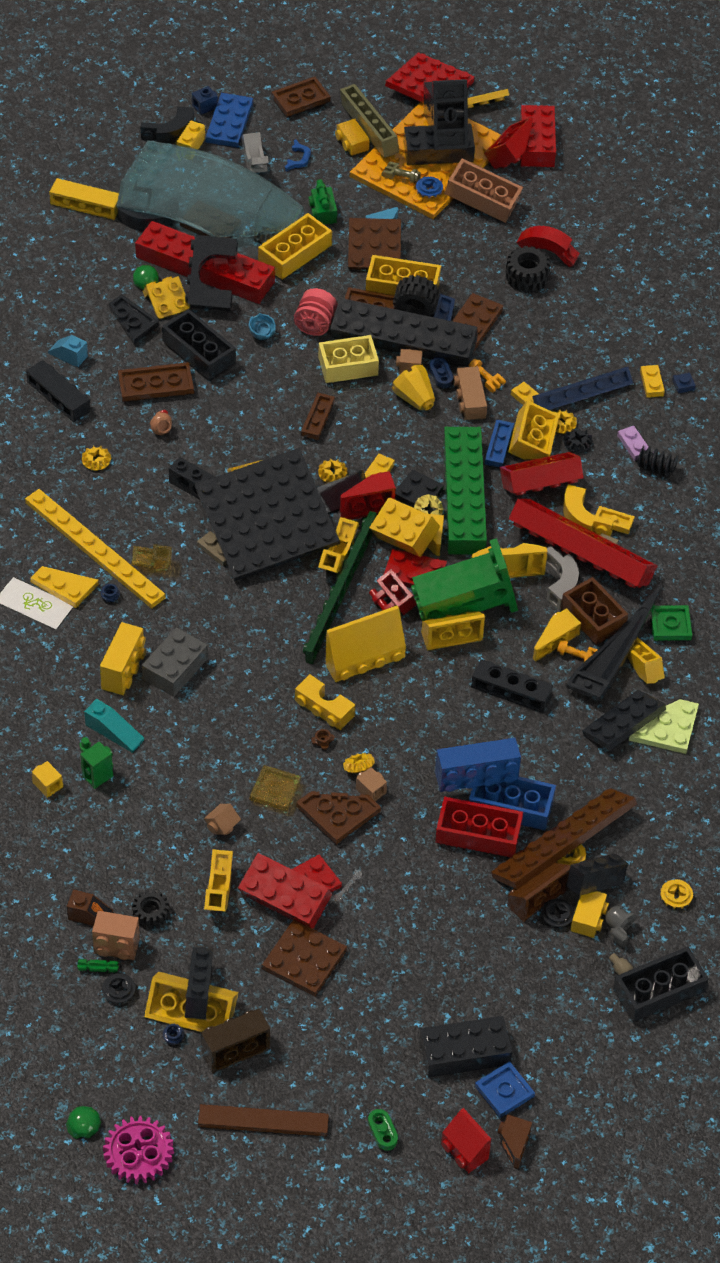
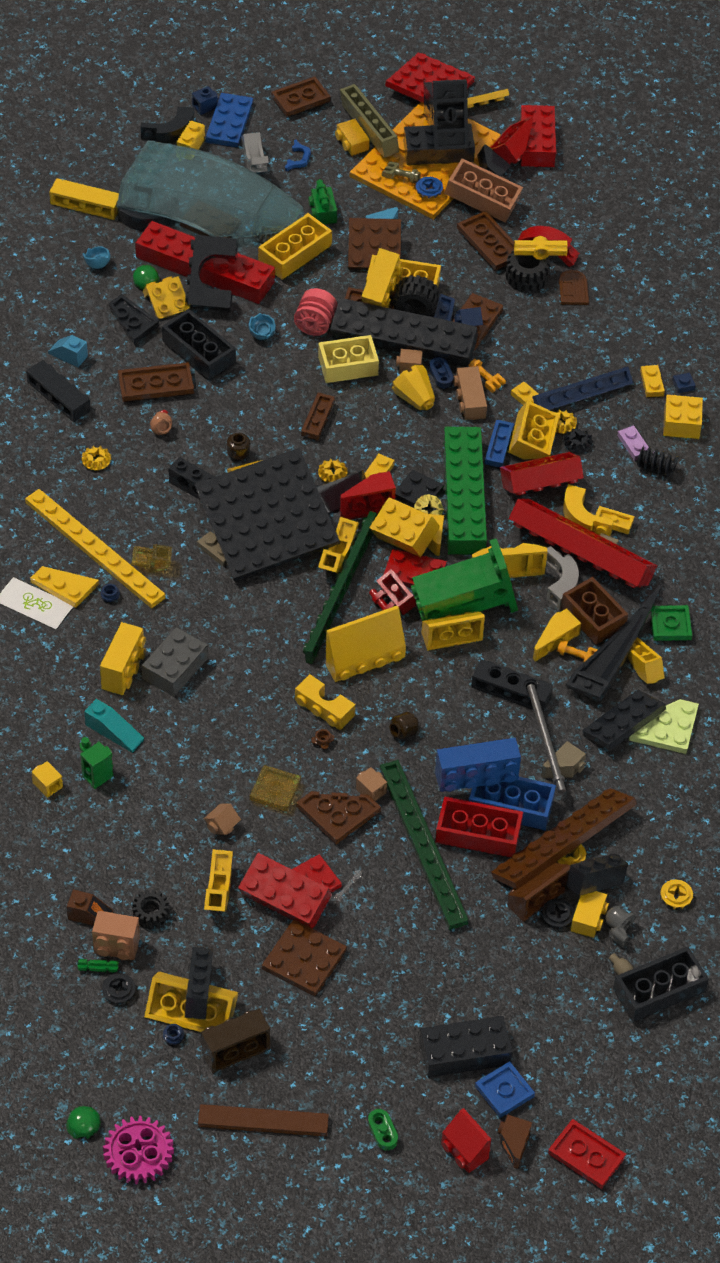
(97, 257): none -> dark azure hair
(238, 446): none -> dark brown head
(358, 763): yellow gear -> none
(382, 279): none -> yellow brick
(403, 725): none -> dark brown head
(424, 845): none -> dark green plate
(469, 316): none -> dark blue brick
(487, 239): none -> reddish brown plate
(492, 161): none -> black slope
(540, 247): none -> yellow piece
(558, 779): none -> flat silver bar
(569, 760): none -> dark tan slope
(573, 288): none -> reddish brown window
(586, 1153): none -> red plate
(682, 416): none -> yellow brick

